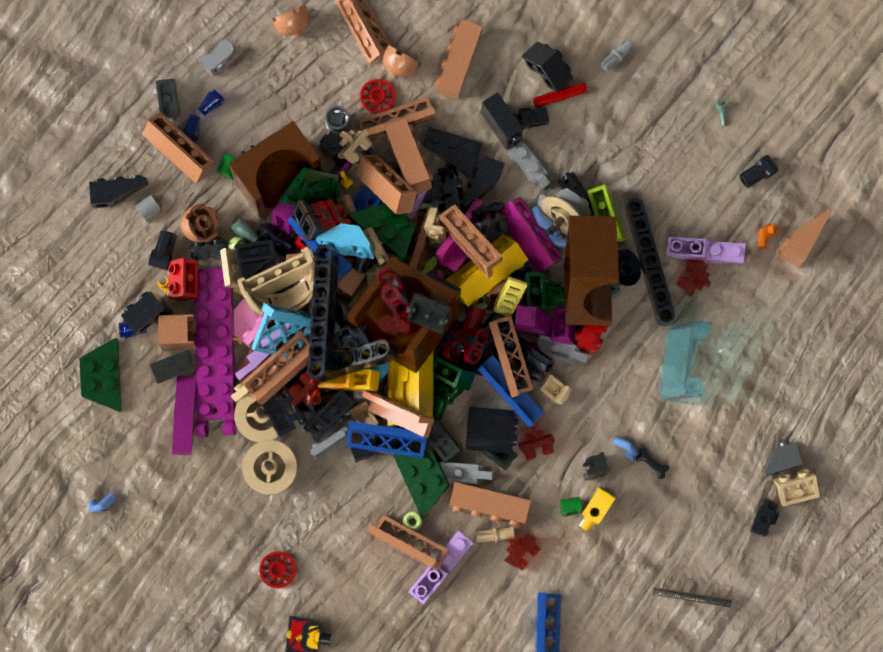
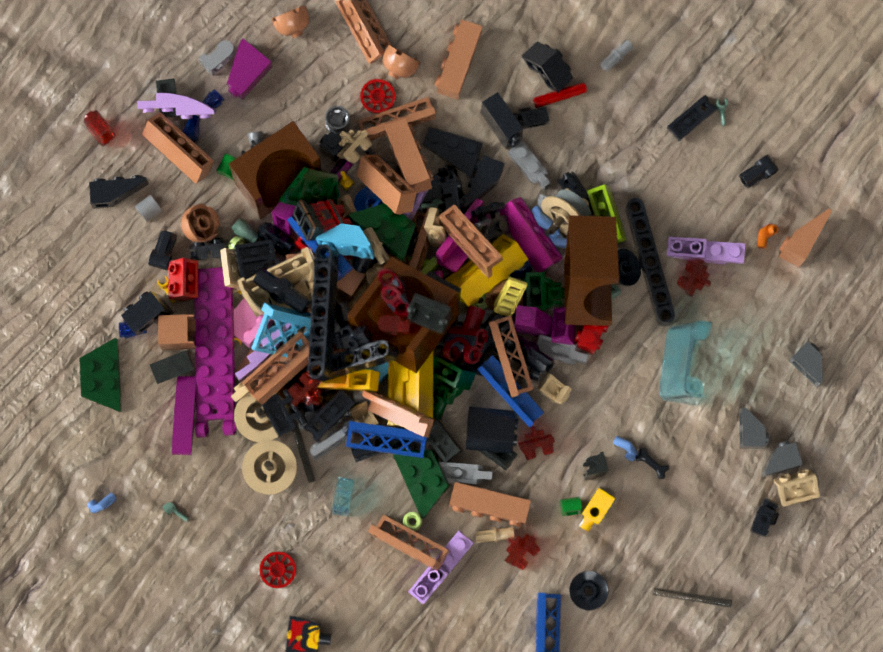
(99, 127): none -> clear red brick
(169, 508): none -> sand green hand
(184, 105): none -> lavender slope
(247, 70): none -> magenta slope
(255, 137): none -> light grey hinge
(281, 290): none -> black piece
(302, 451): none -> clear smoke bar
(343, 496): none -> clear light blue leg
(590, 580): none -> black dish
(691, 118): none -> black plate
(752, 431): none -> dark grey slope
(809, 363): none -> dark grey slope

